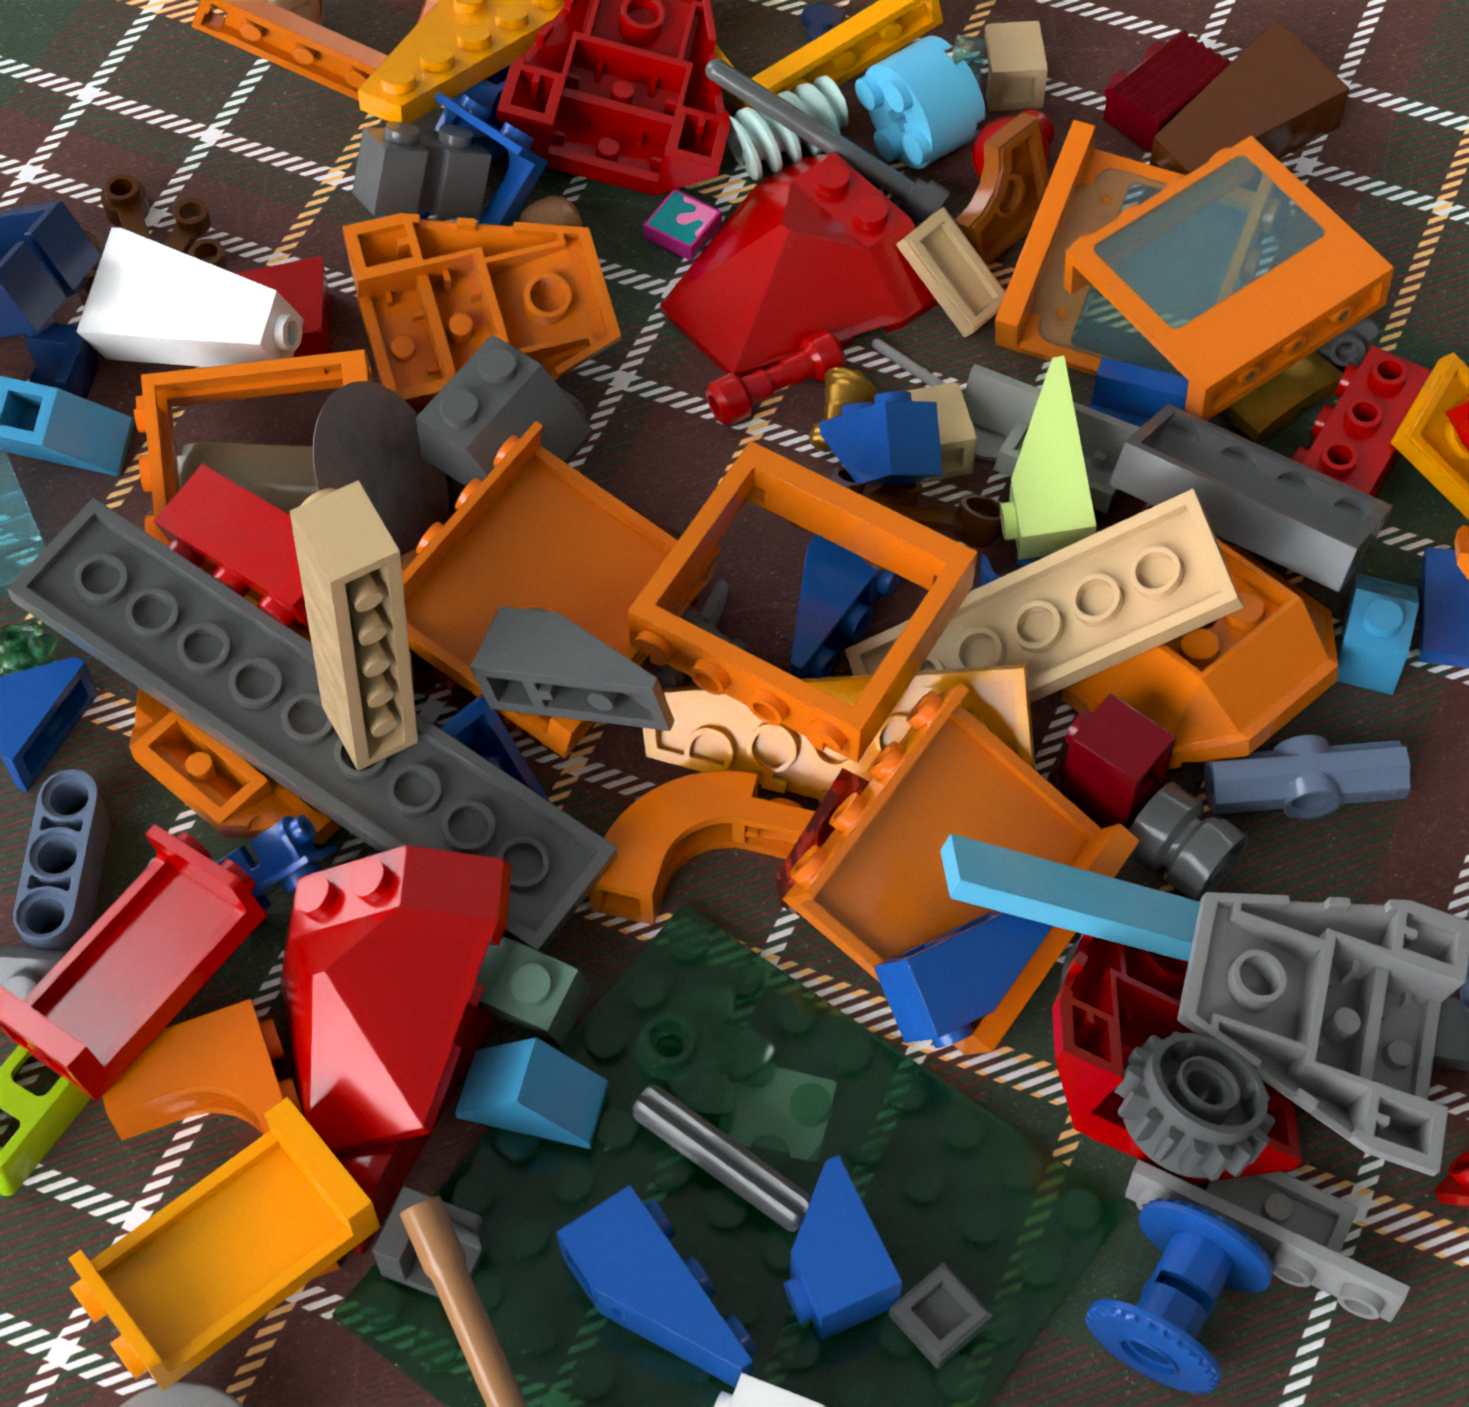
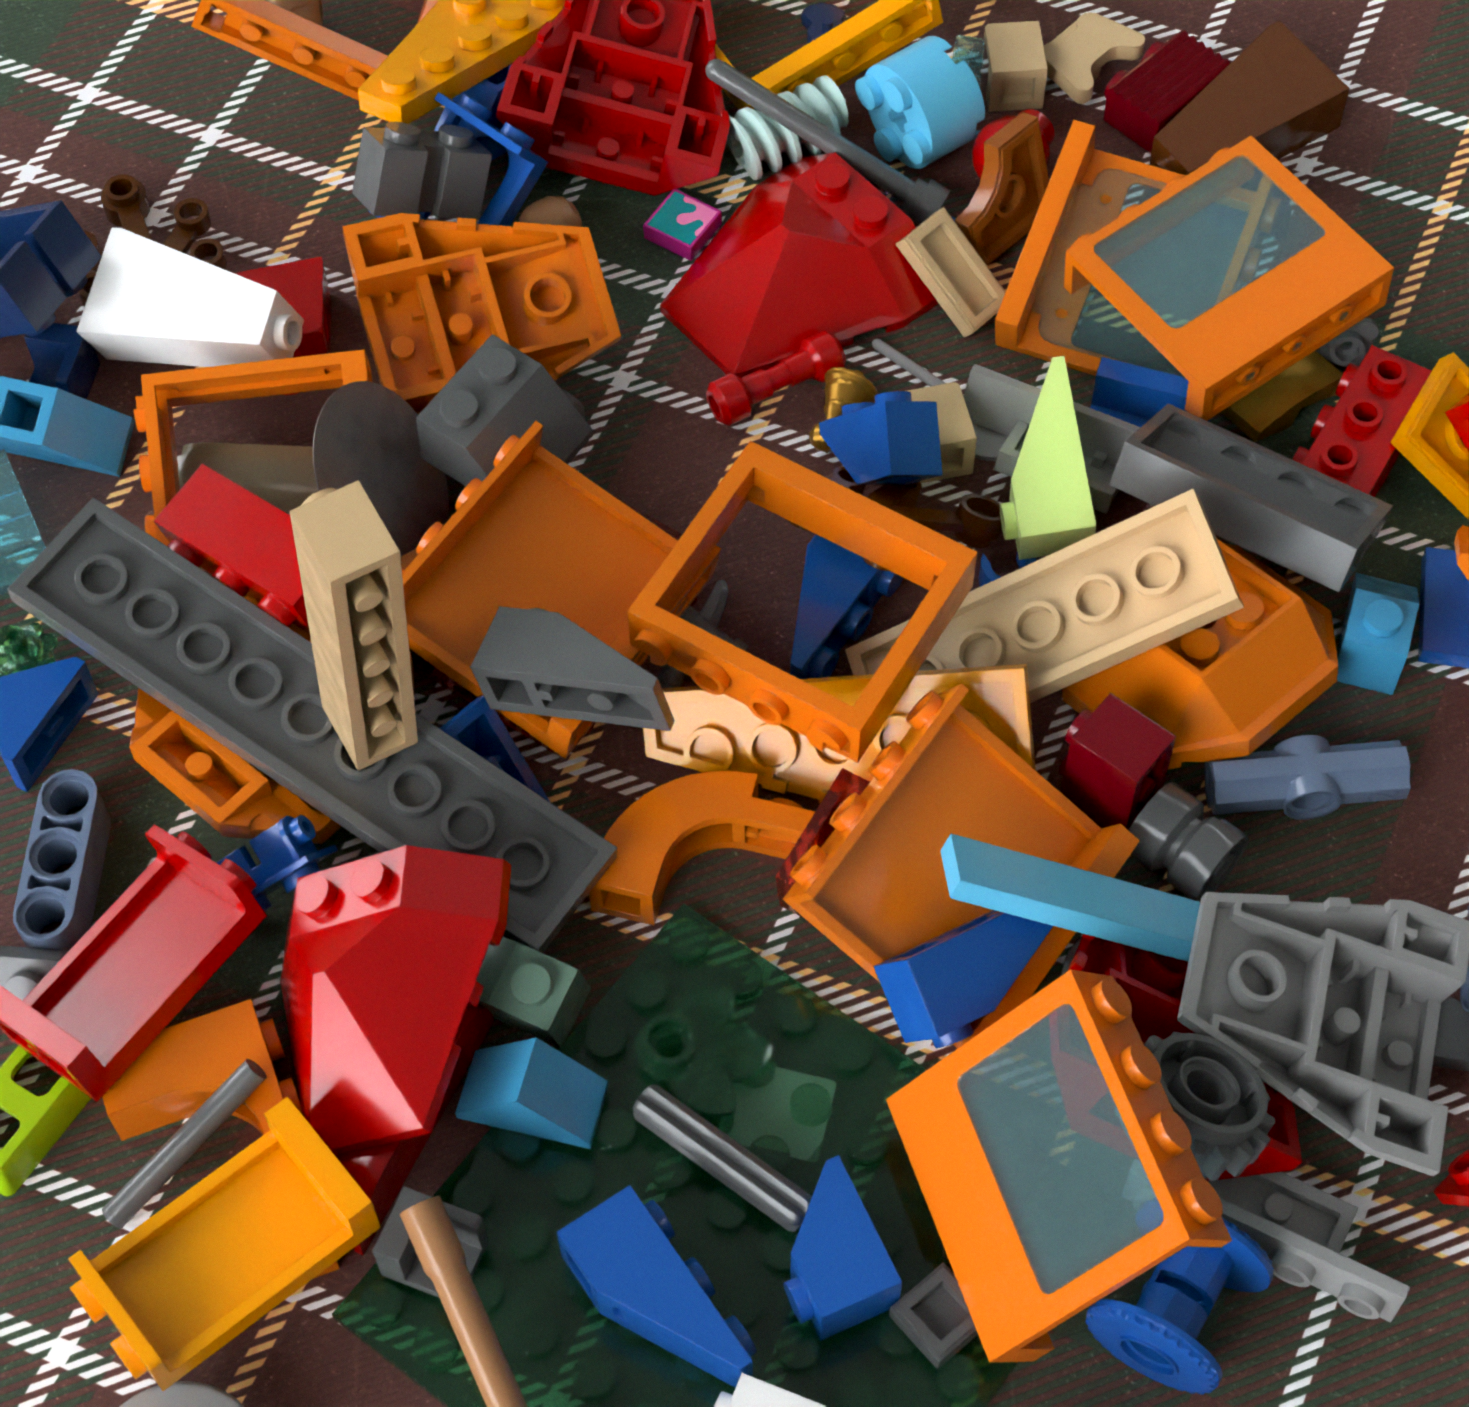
(184, 1143): none -> dark grey bar
(1053, 1163): none -> panel
(1084, 47): none -> tan piece

